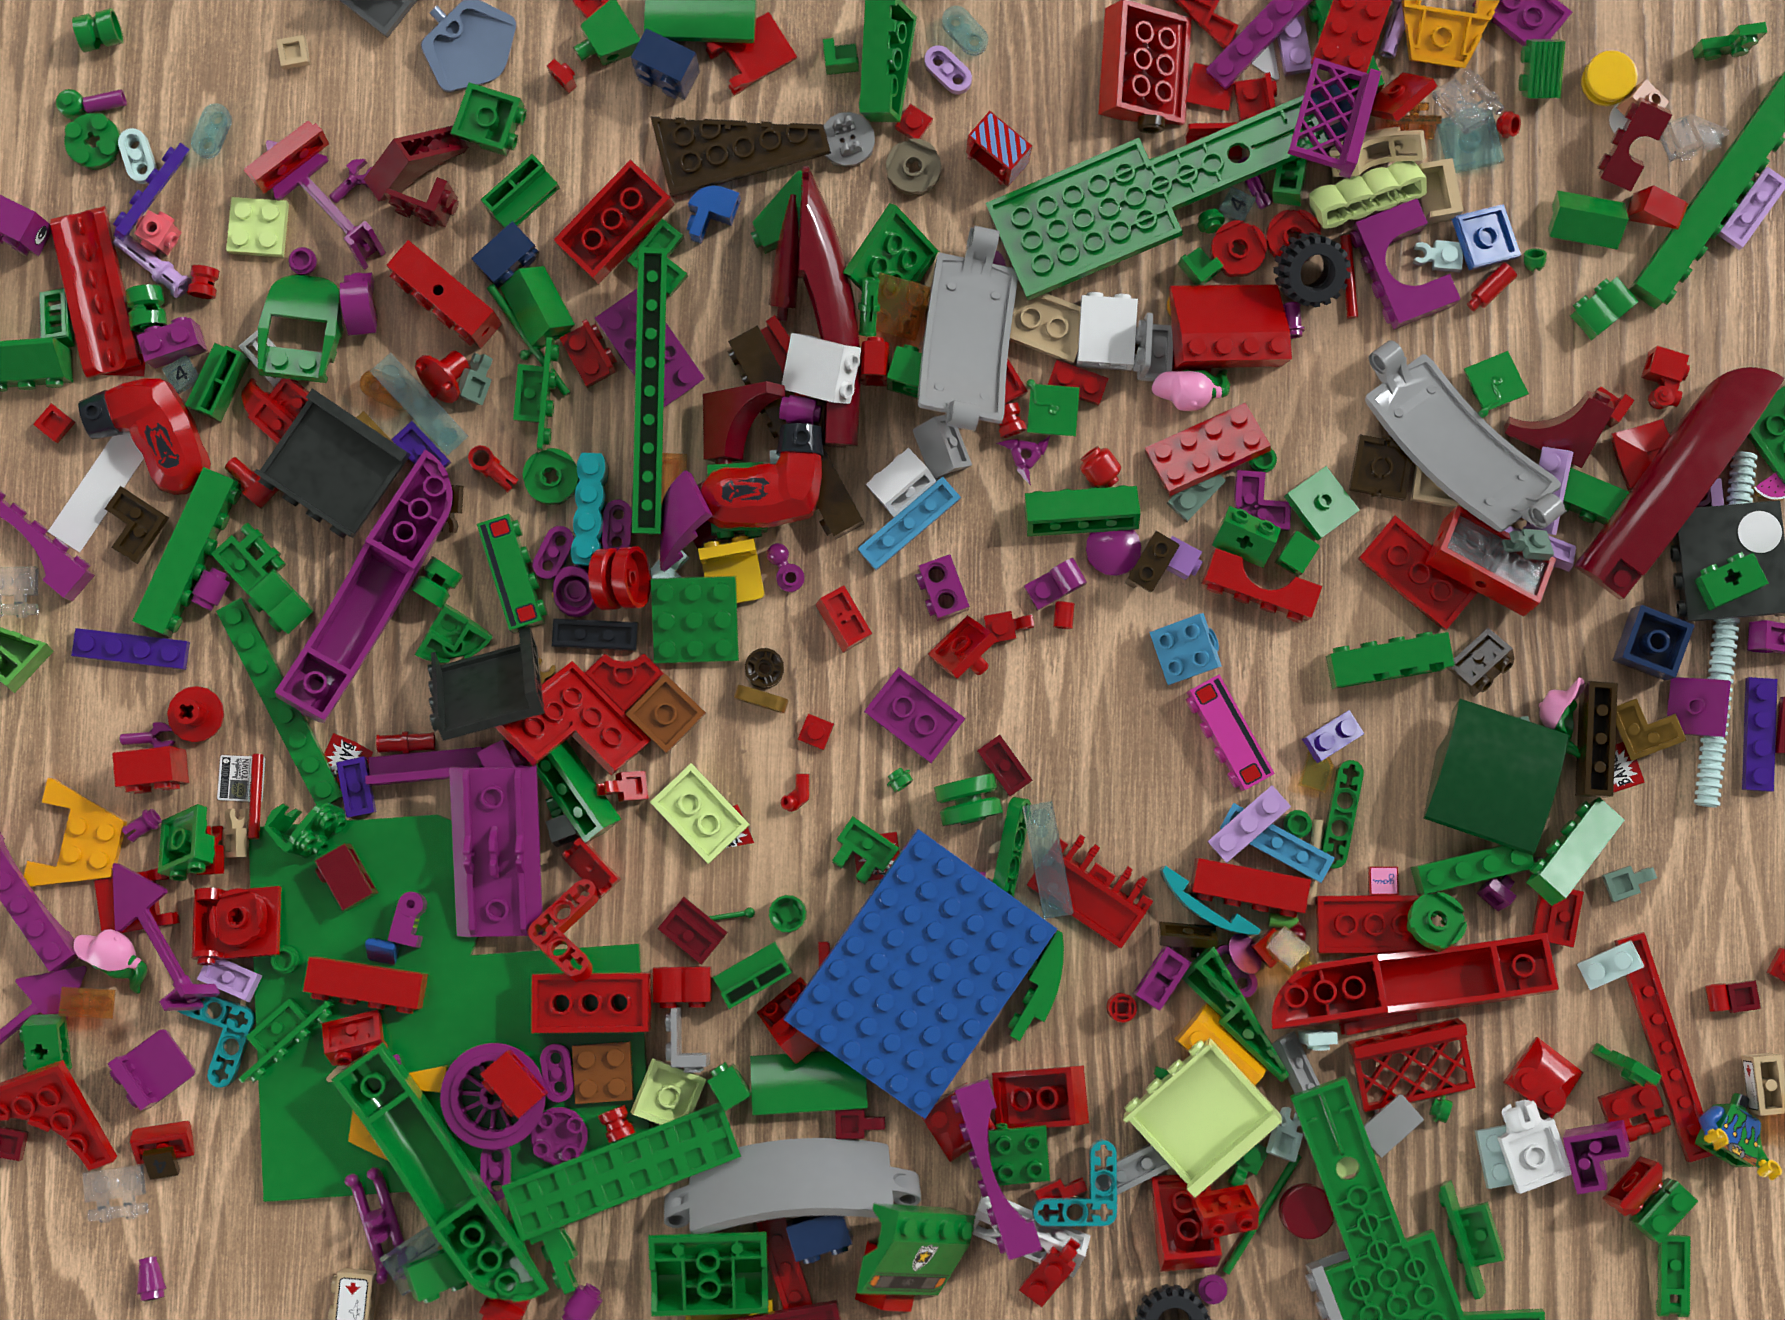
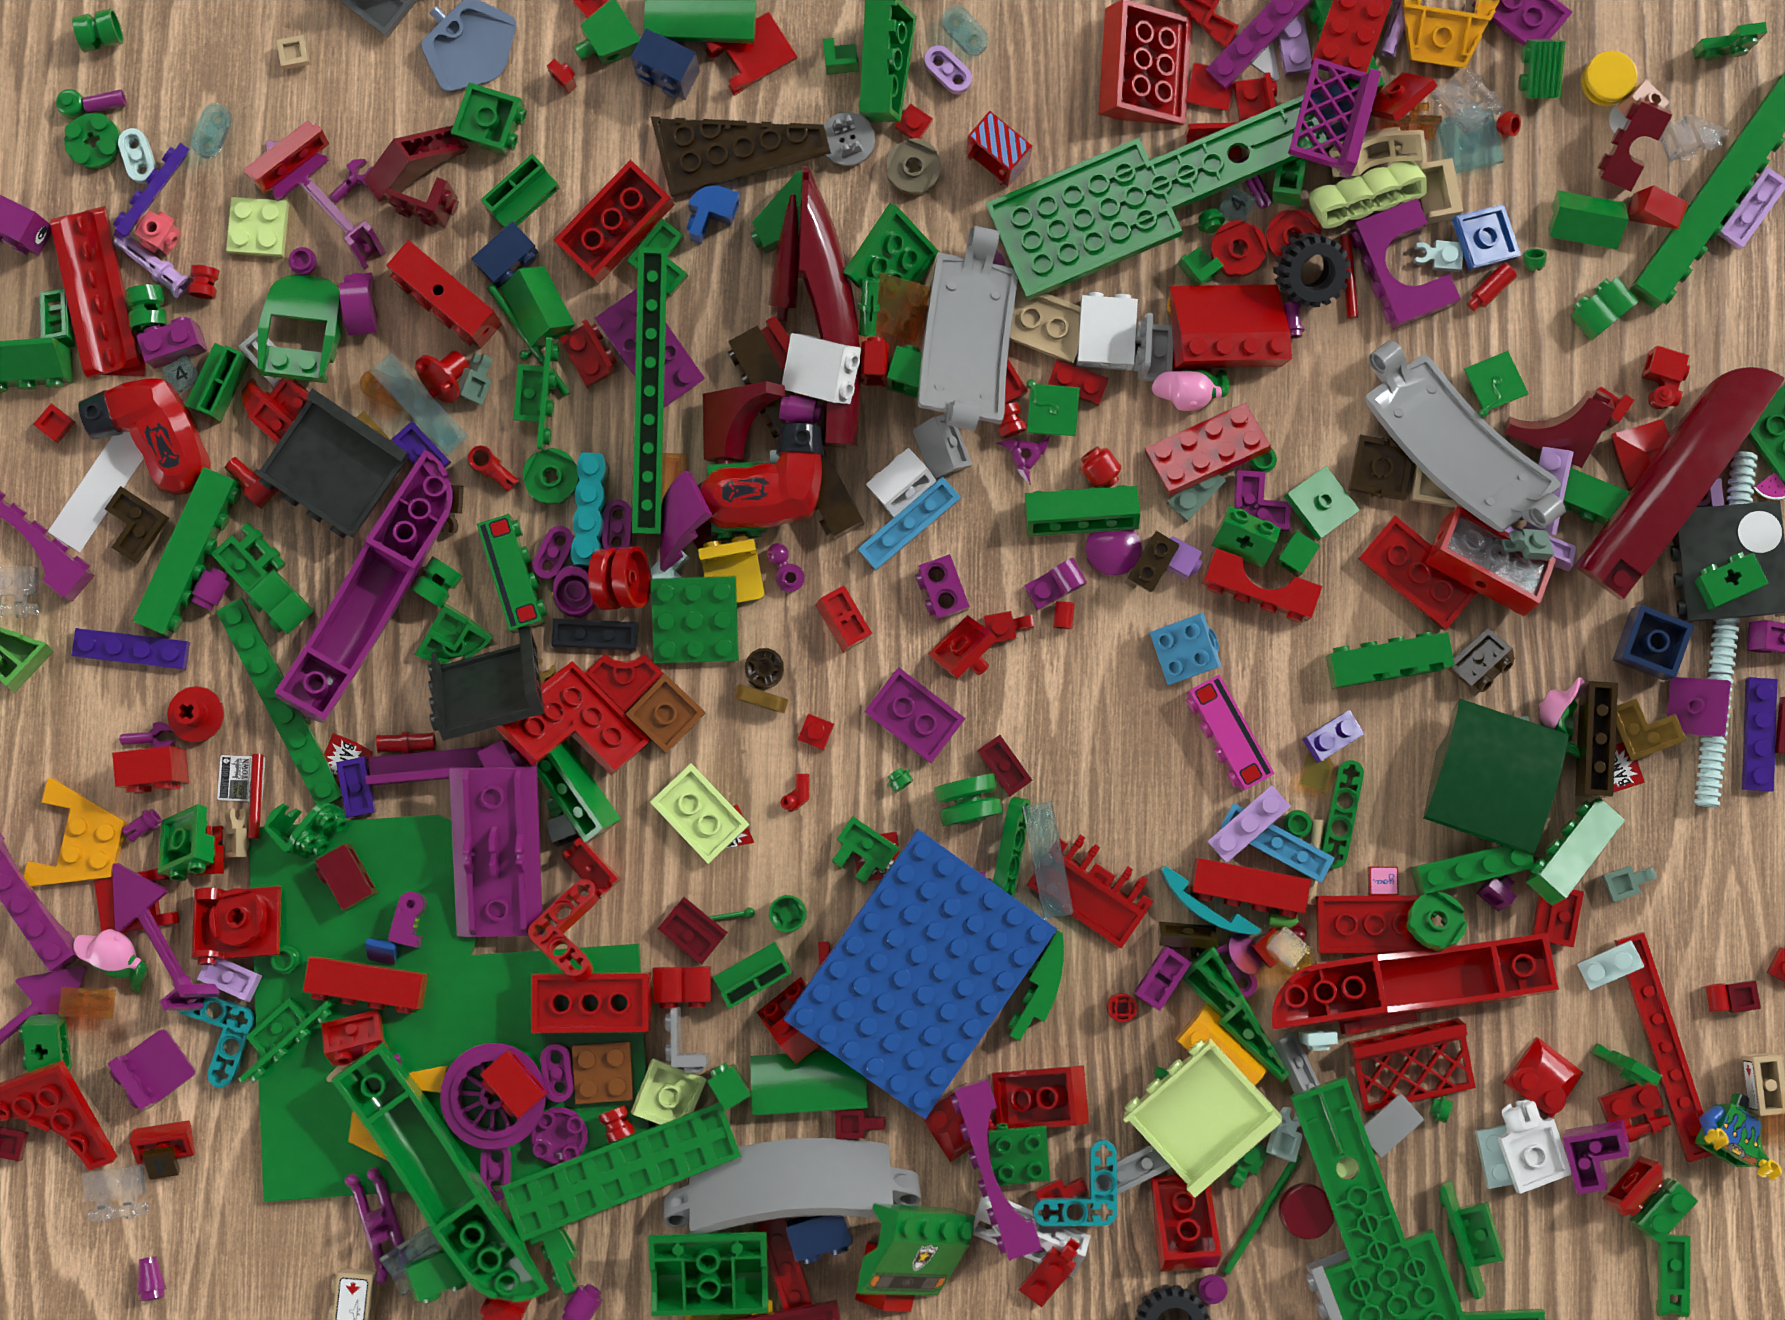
(628, 786): plate -> none
(1151, 123): dark brown tile -> none
(1226, 1211): red bracket -> none

